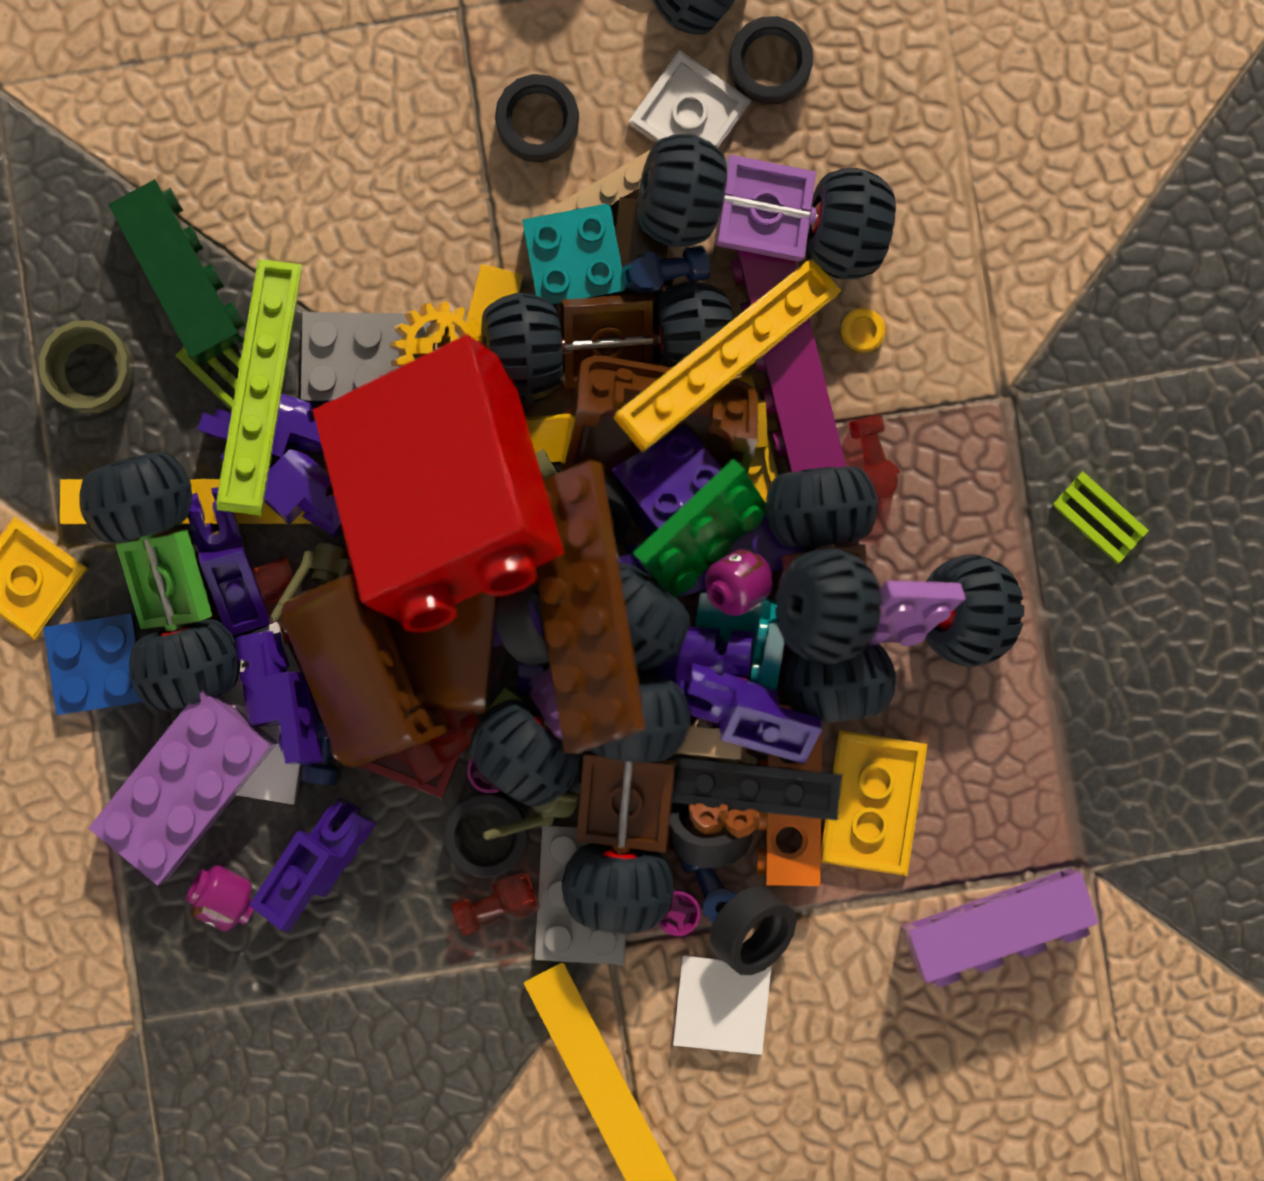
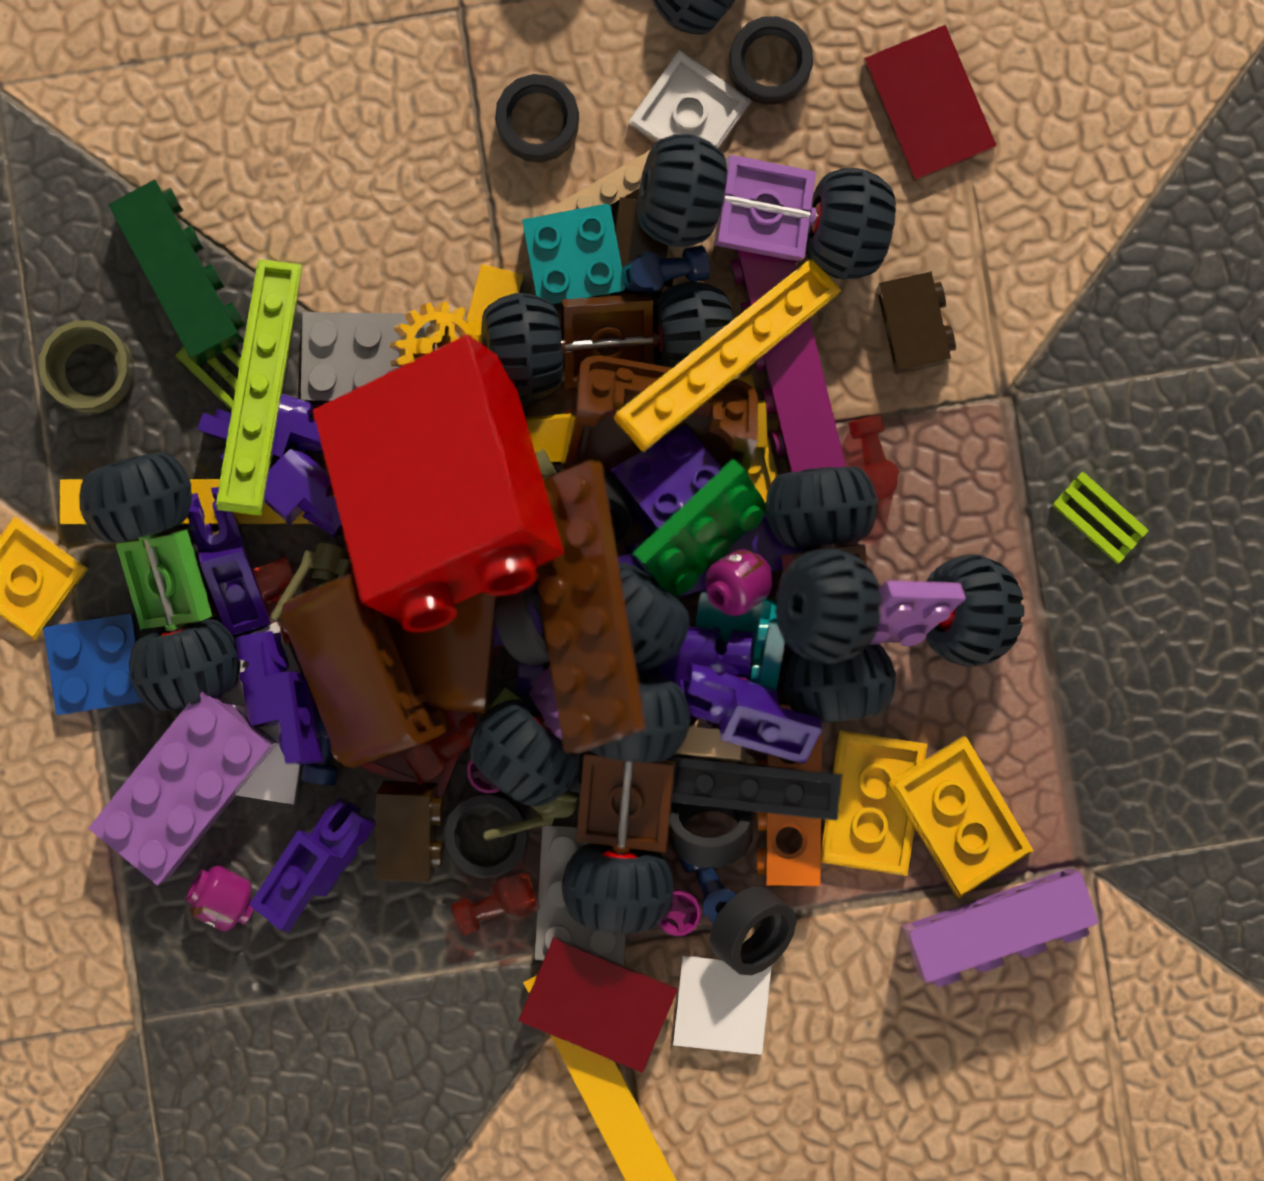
(408, 831): none -> dark brown brick
(598, 1004): none -> dark red tile
(714, 819): dark orange piece -> none
(862, 330): yellow tile -> none
(915, 322): none -> dark brown brick
(929, 103): none -> dark red tile
(961, 816): none -> yellow tile

